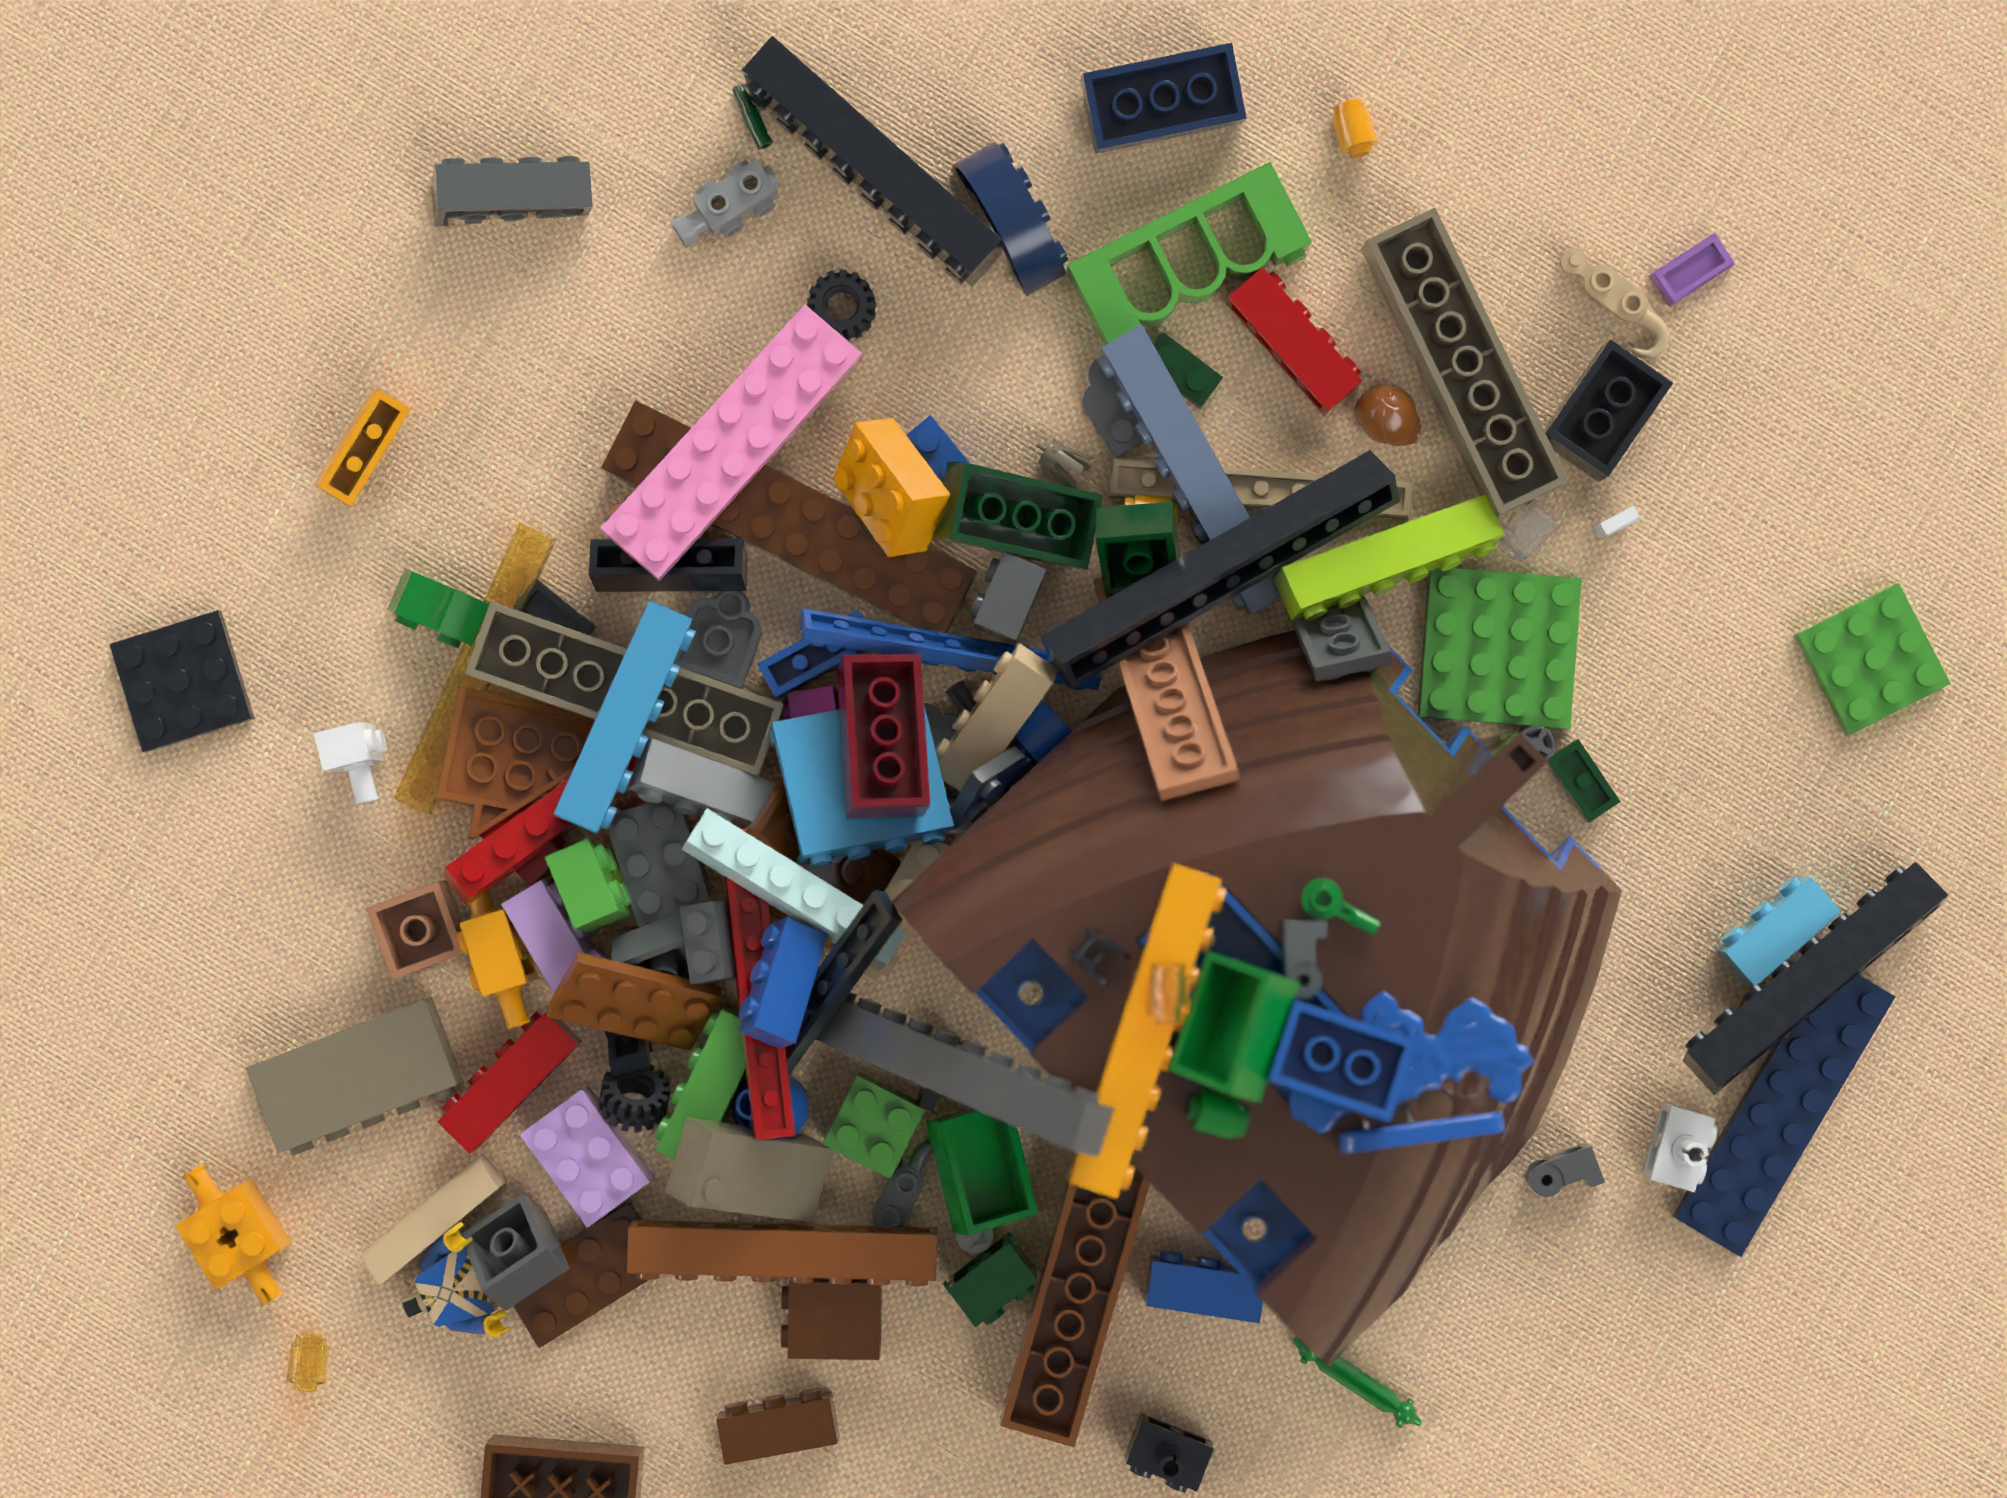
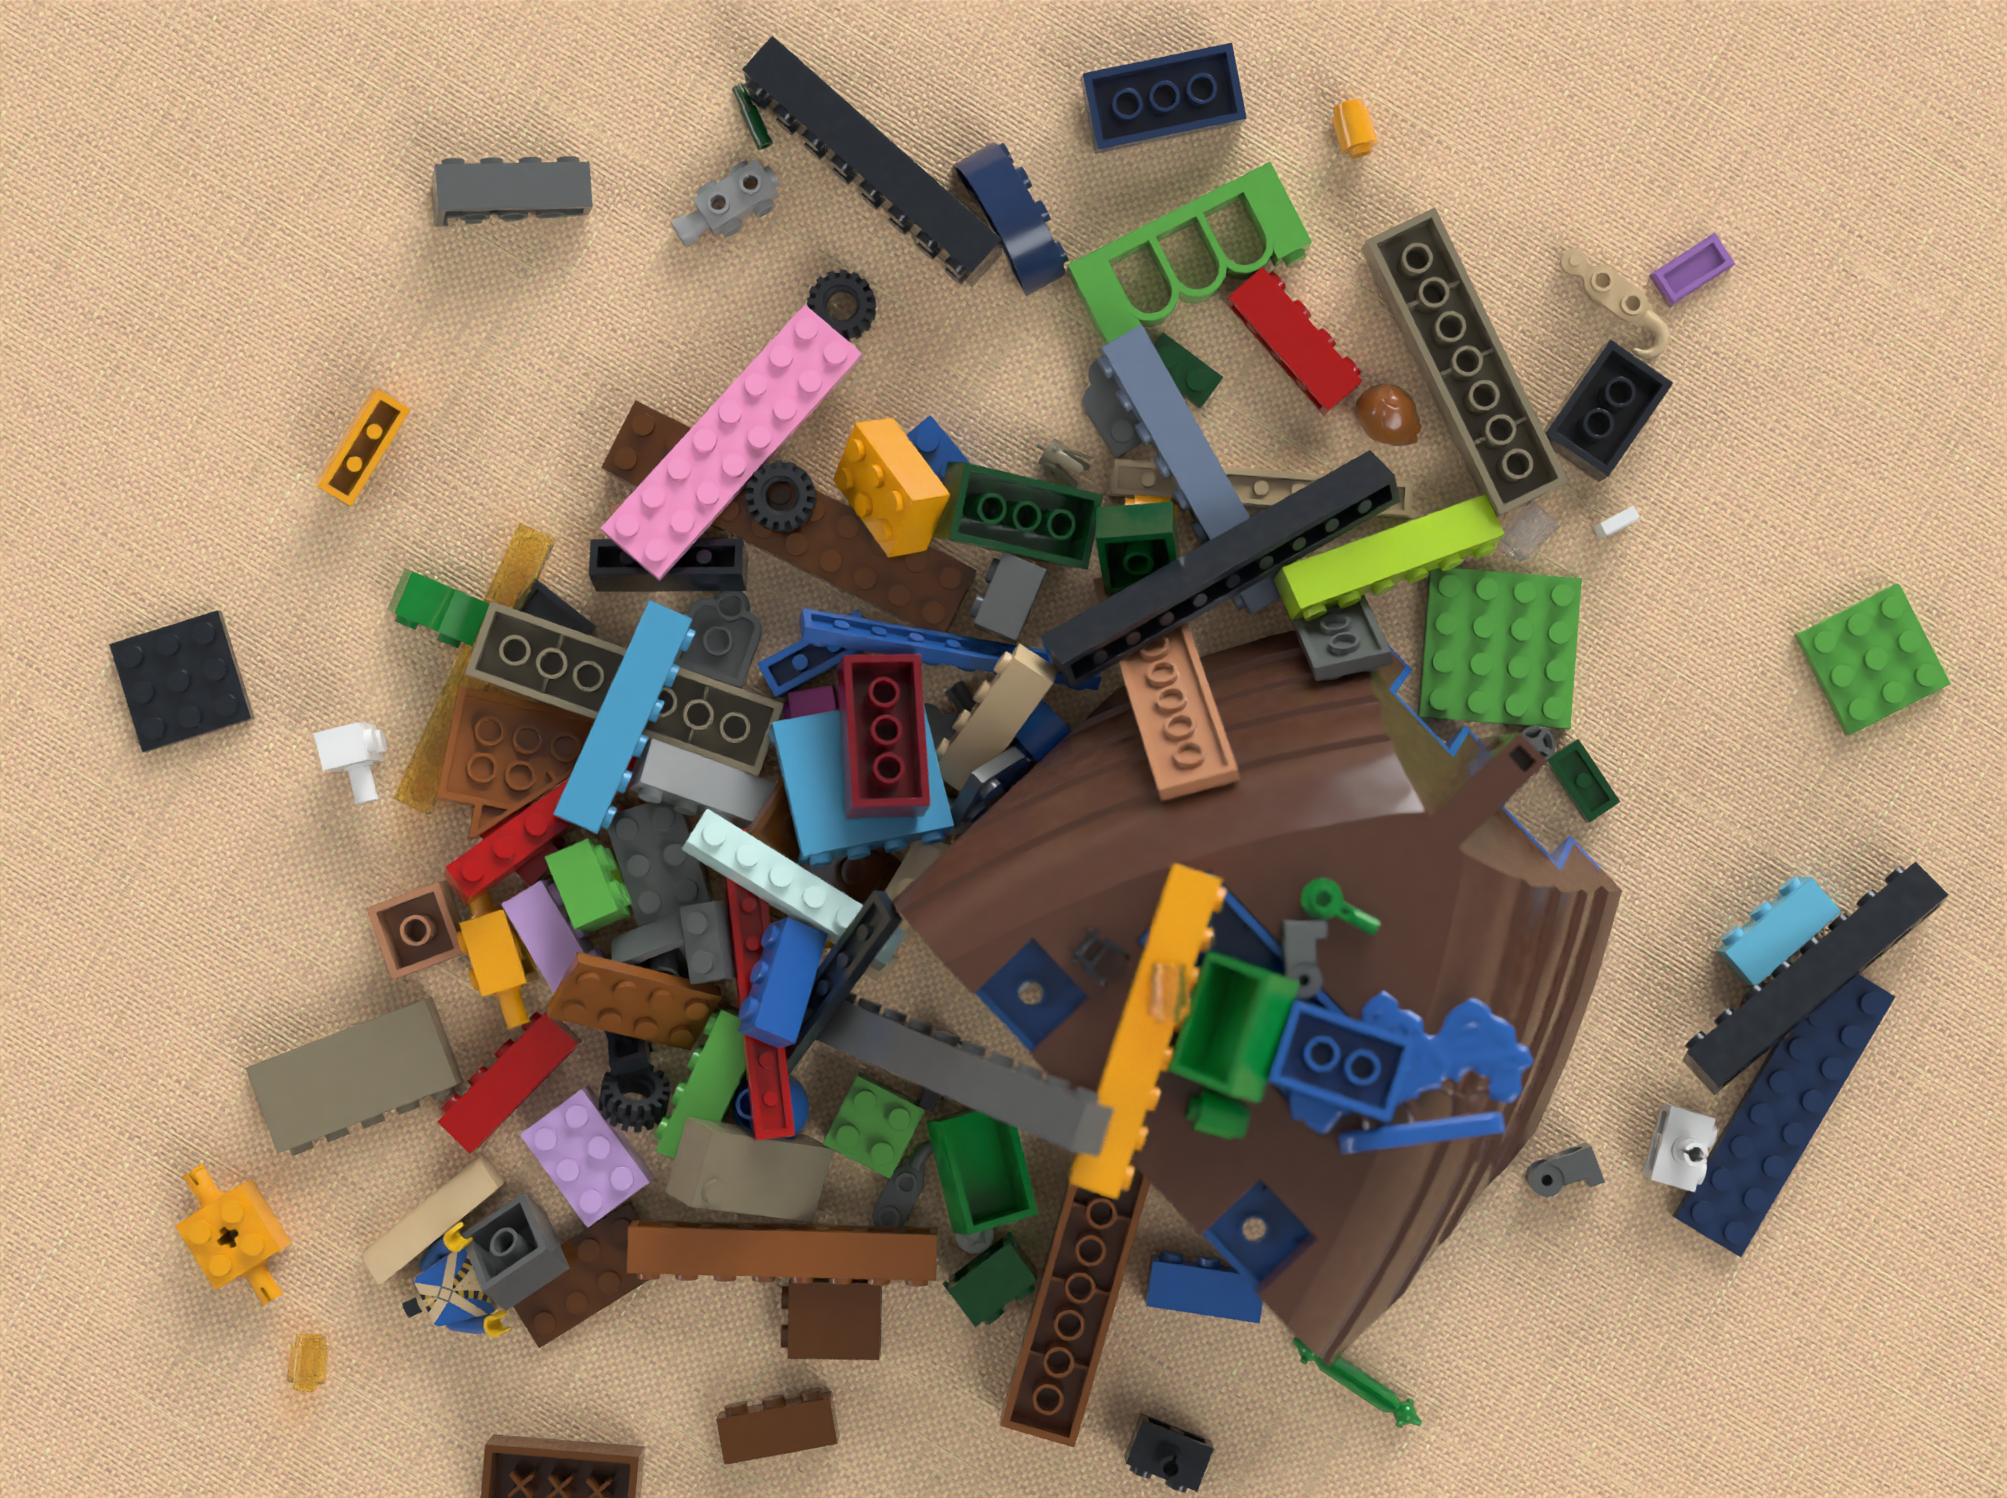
(758, 489): none -> black tyre

